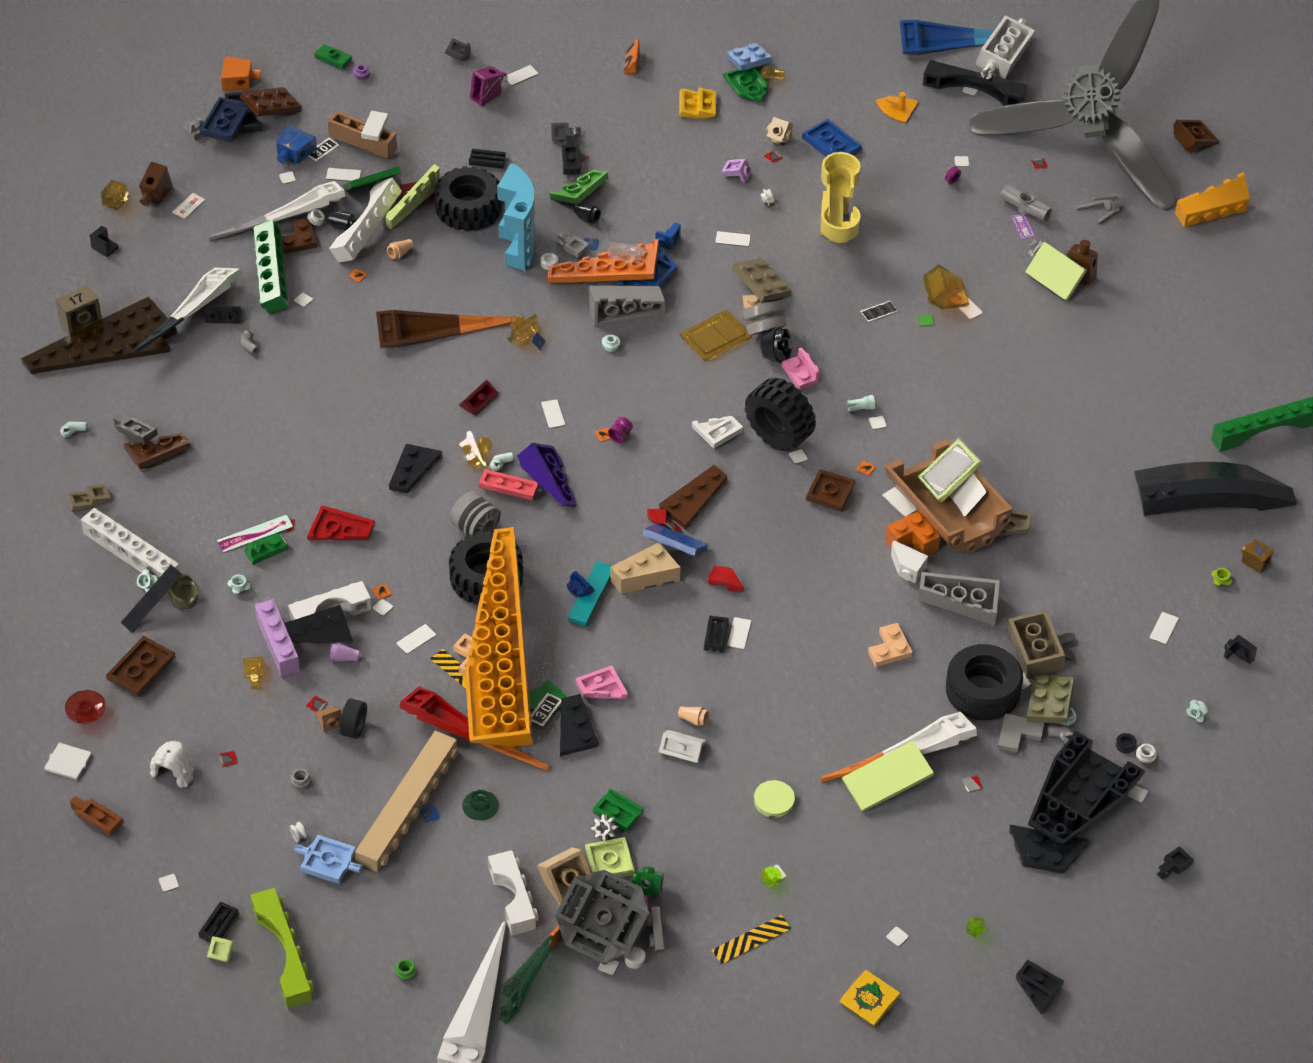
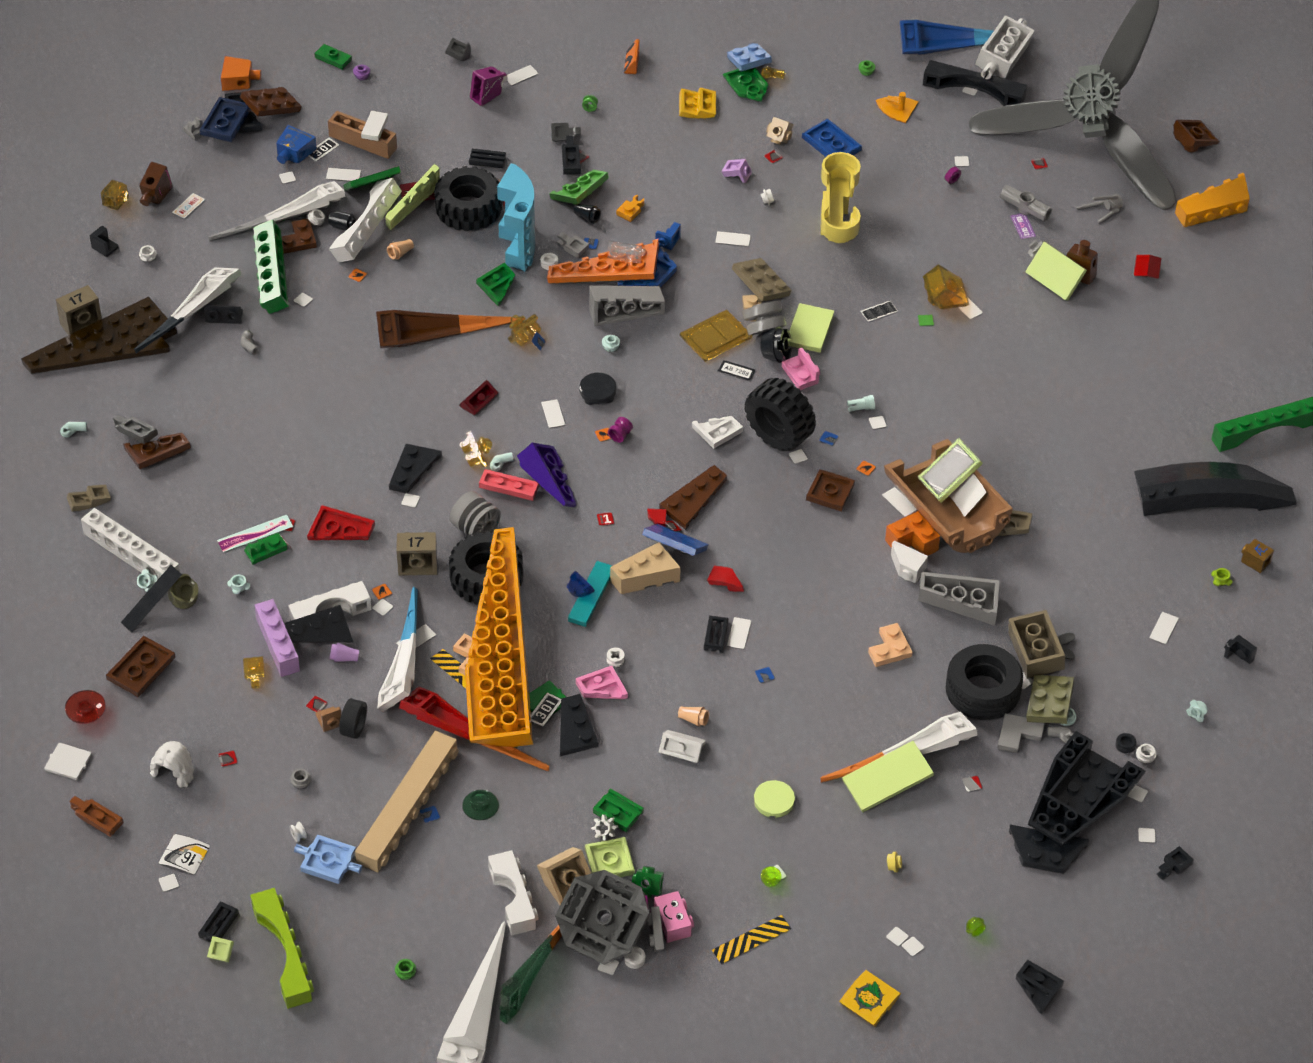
(147, 253): none -> white plate
(184, 853): none -> sticker
(402, 671): none -> white plate
(410, 500): none -> white sticker
(417, 553): none -> dark tan brick
(496, 282): none -> green wing
(586, 100): none -> bright green bush
(597, 388): none -> black tile
(605, 519): none -> red sticker
(615, 662): none -> white bush
(630, 210): none -> light orange plate
(674, 918): none -> bright pink brick
(736, 370): none -> sticker
(764, 674): none -> blue sticker
(810, 327): none -> yellowish green tile
(828, 438): none -> blue sticker
(866, 67): none -> bright green plate
(894, 861): none -> light yellow plate
(912, 946): none -> white sticker
(1146, 835): none -> white sticker
(1147, 266): none -> red panel

